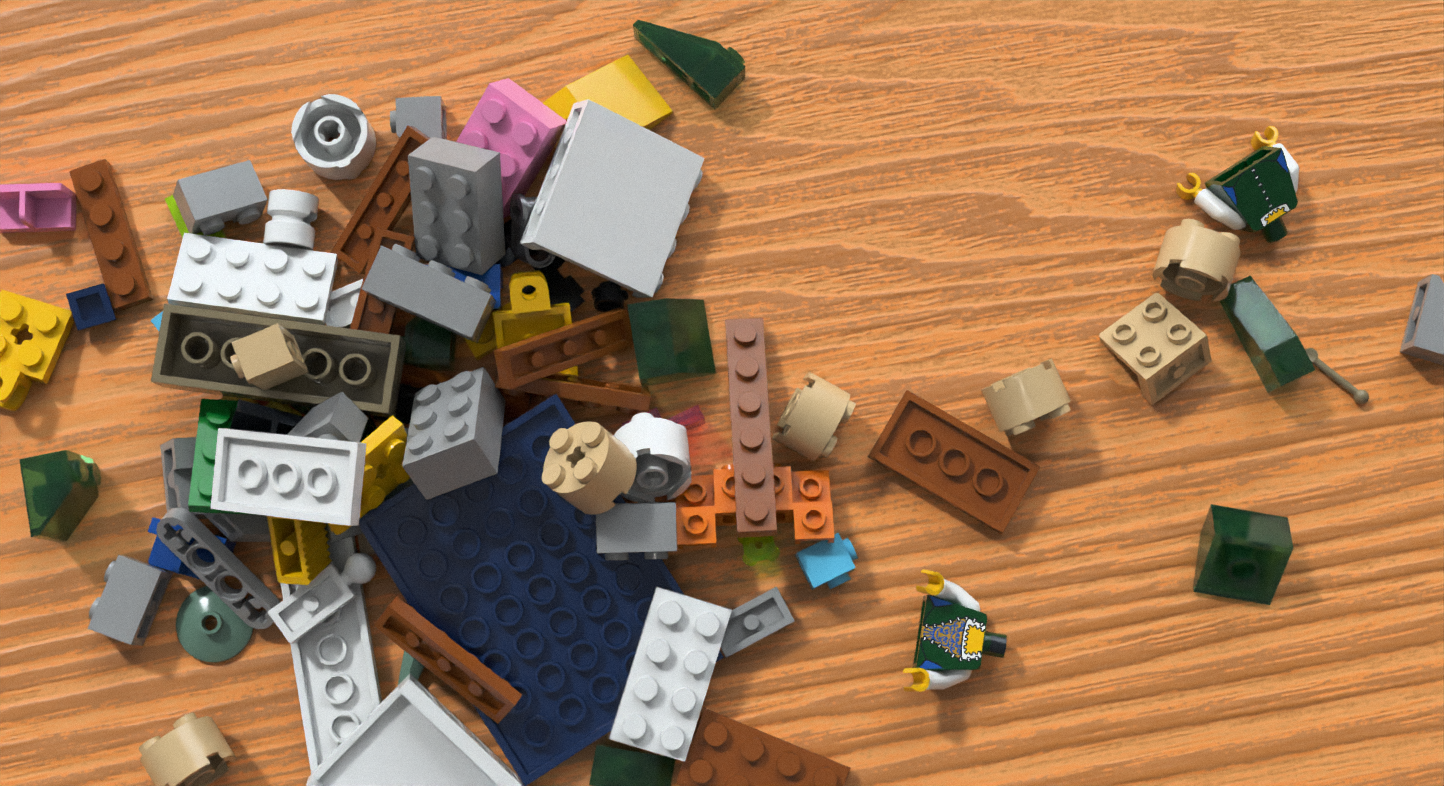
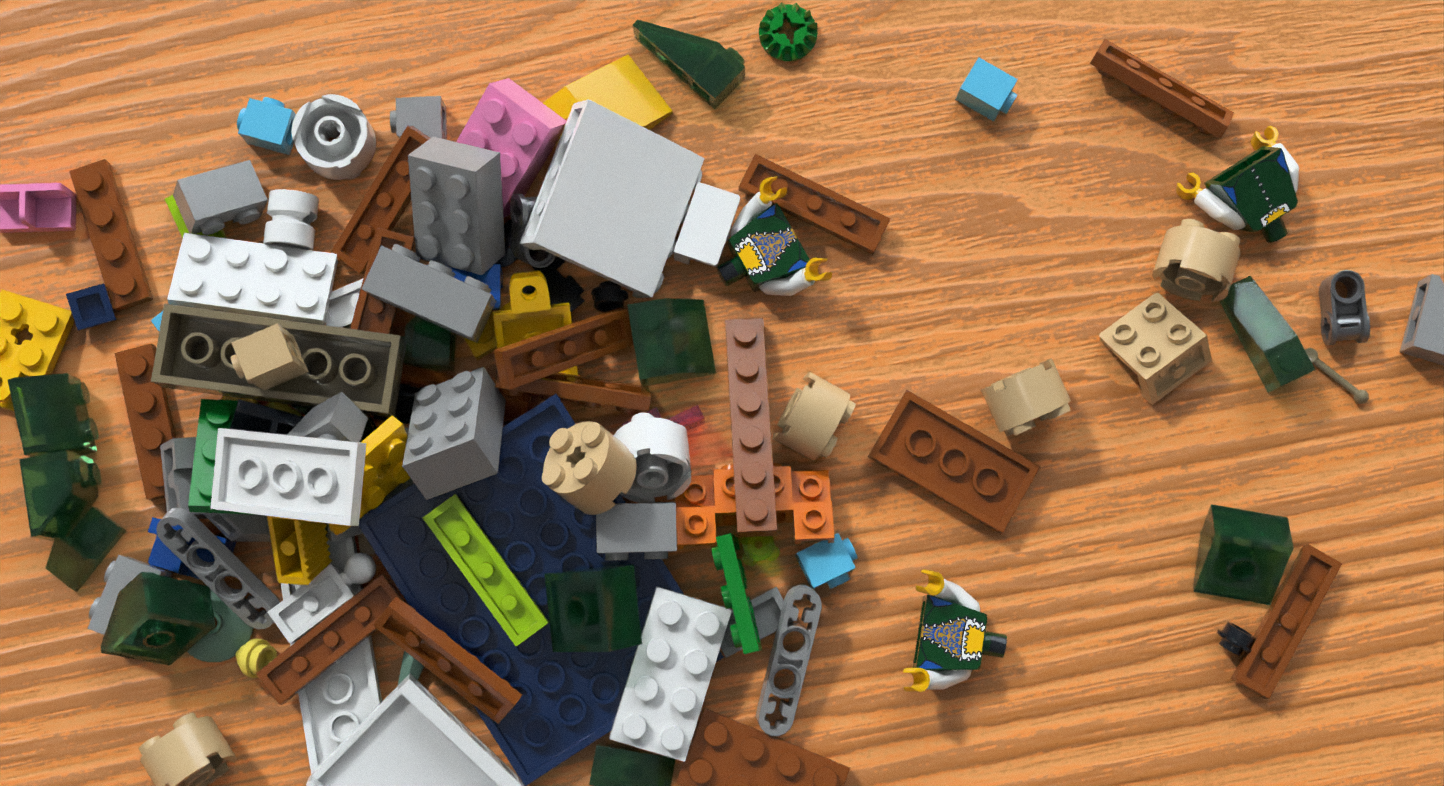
(53, 414): none -> clear green slope
(81, 552): none -> slope
(147, 414): none -> dark orange plate
(158, 619): none -> clear green slope
(254, 656): none -> light yellow plate
(267, 125): none -> medium azure brick
(327, 641): none -> dark orange plate
(485, 570): none -> lime plate
(593, 609): none -> clear green slope
(706, 225): none -> white panel
(745, 630): none -> green wing
(768, 249): none -> torso
(777, 44): none -> green gear
(783, 659): none -> light grey beam
(818, 205): none -> dark orange plate
(987, 90): none -> medium azure brick
(1153, 83): none -> dark orange plate
(1235, 639): none -> black plate
(1286, 621): none -> dark orange plate
(1344, 312): none -> flat silver piece

